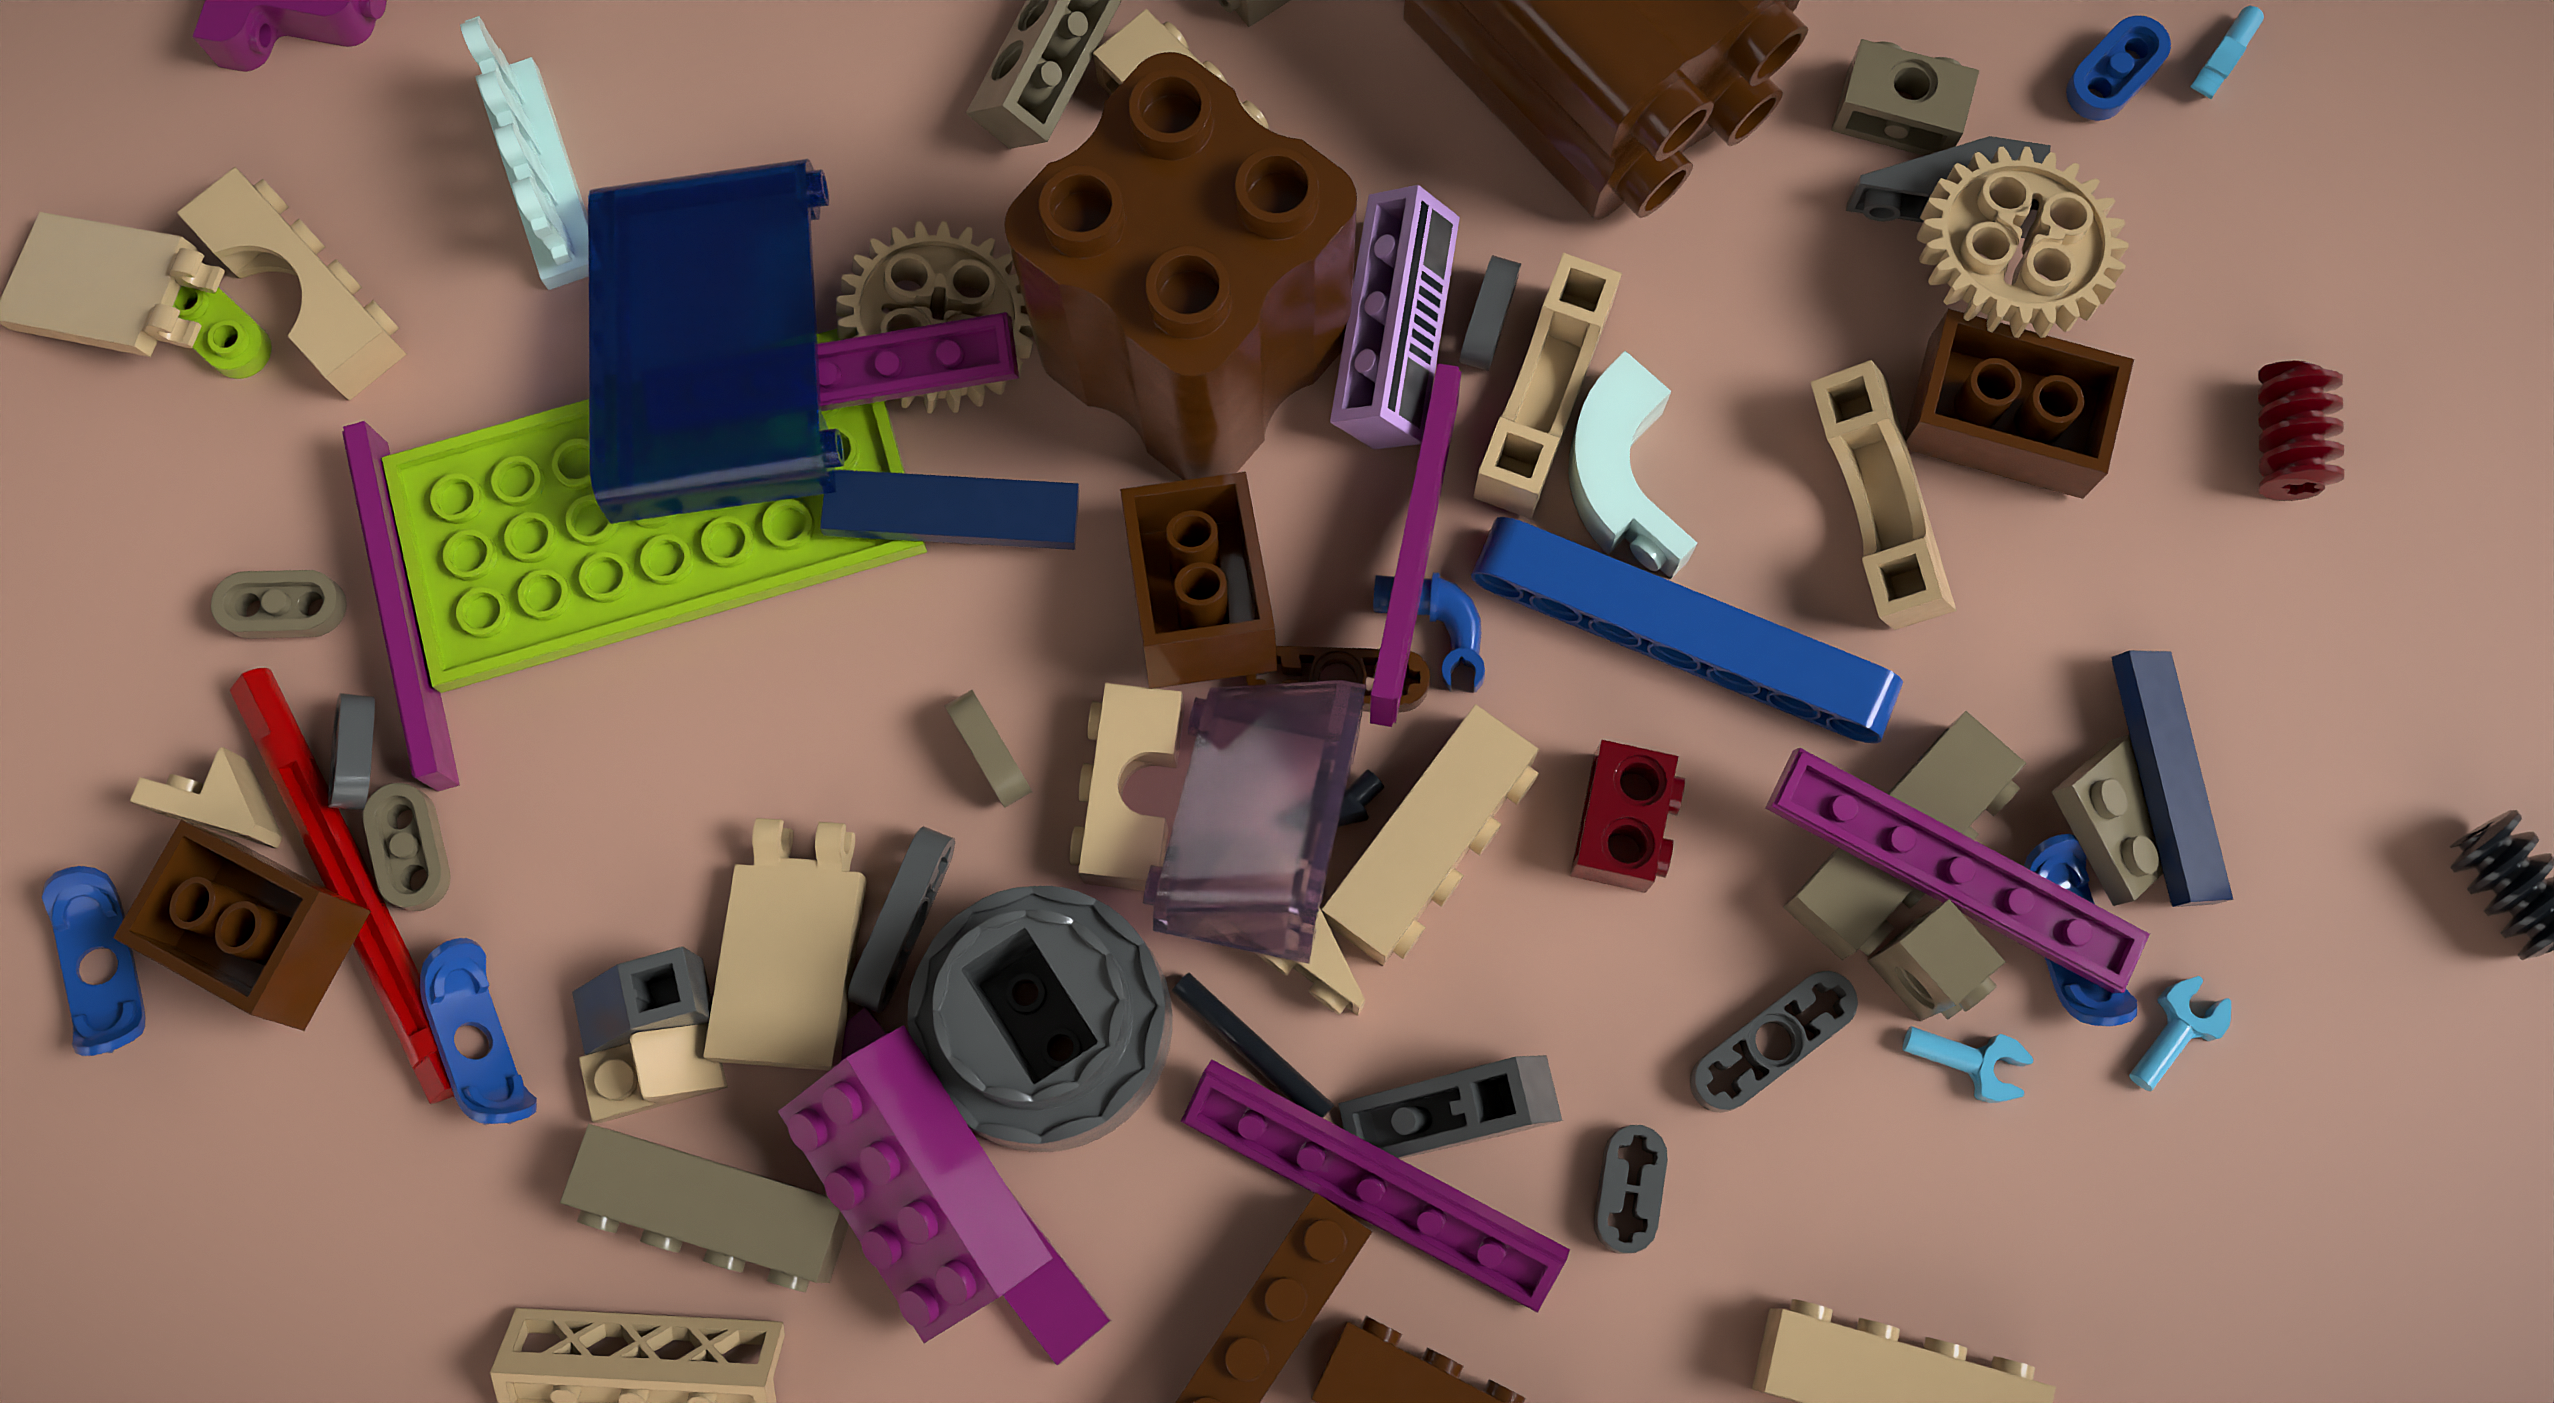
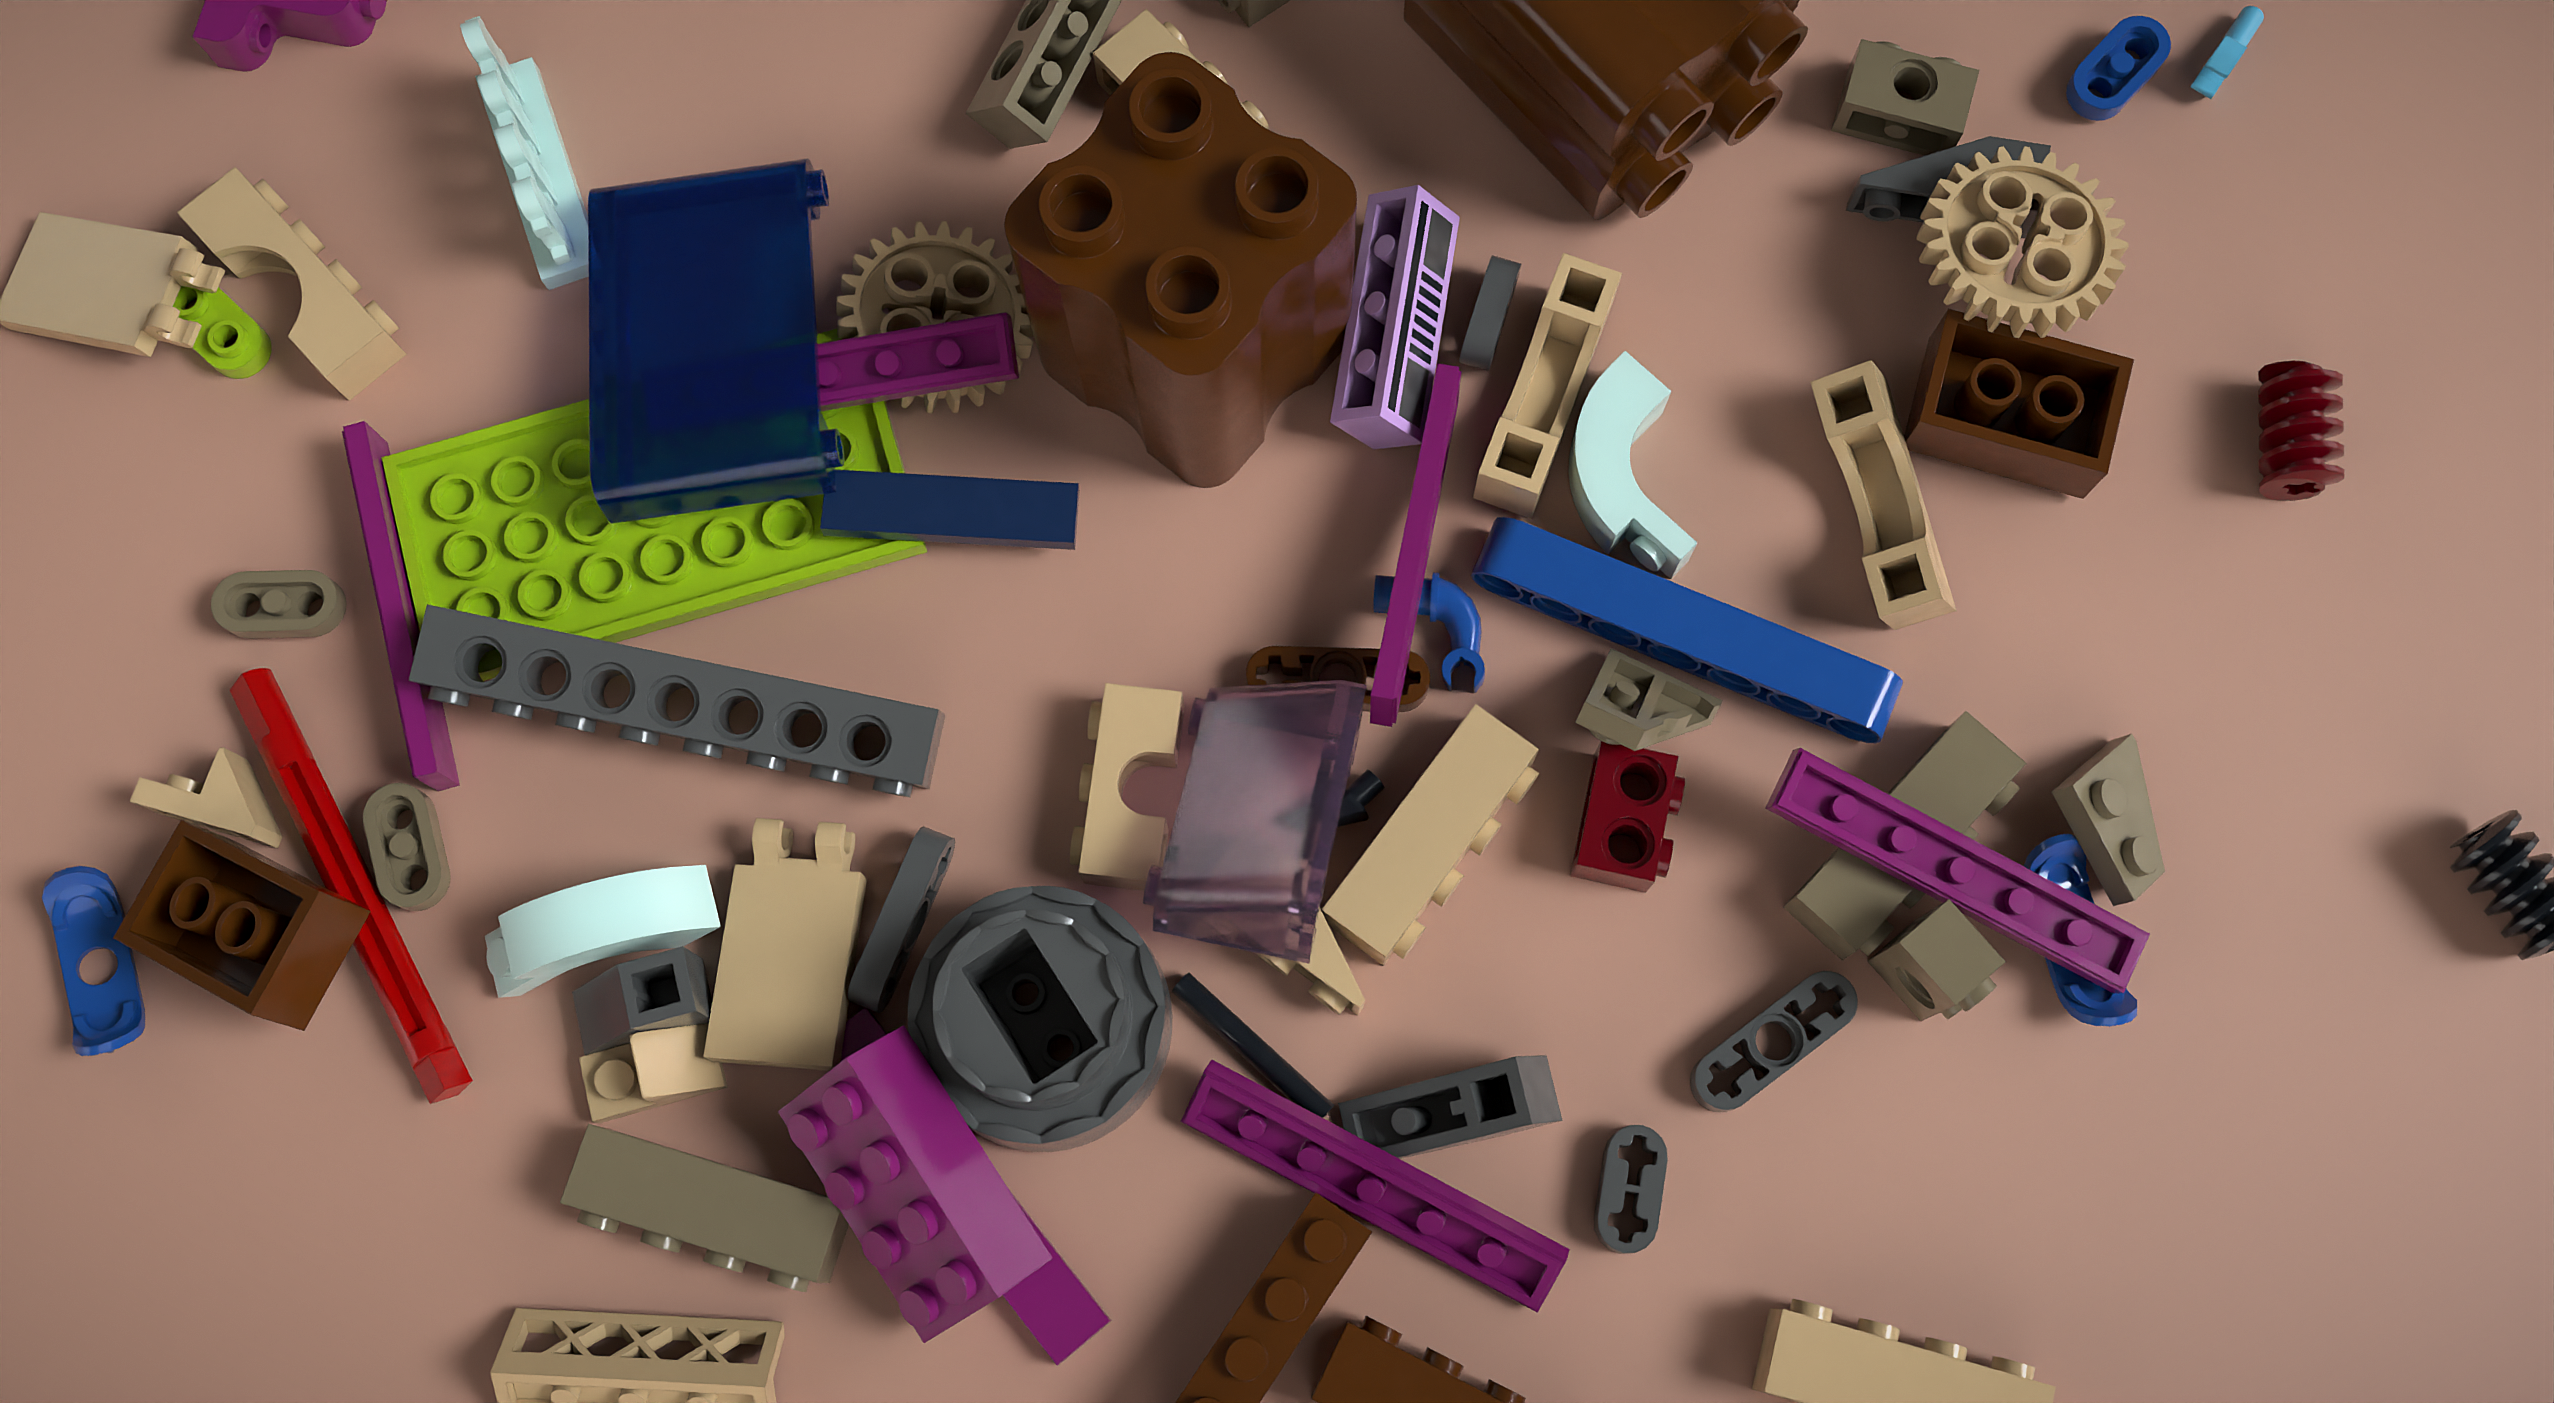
(351, 752): dark grey beam -> none
(457, 640): none -> dark grey brick
(457, 996): blue piece -> none
(598, 922): none -> light aqua arch
(988, 748): dark tan beam -> none
(1199, 580): reddish brown brick -> none
(1642, 705): none -> dark tan wing
(1976, 1062): medium azure bar -> none
(2171, 778): dark blue tile -> none
(2180, 1029): medium azure bar -> none

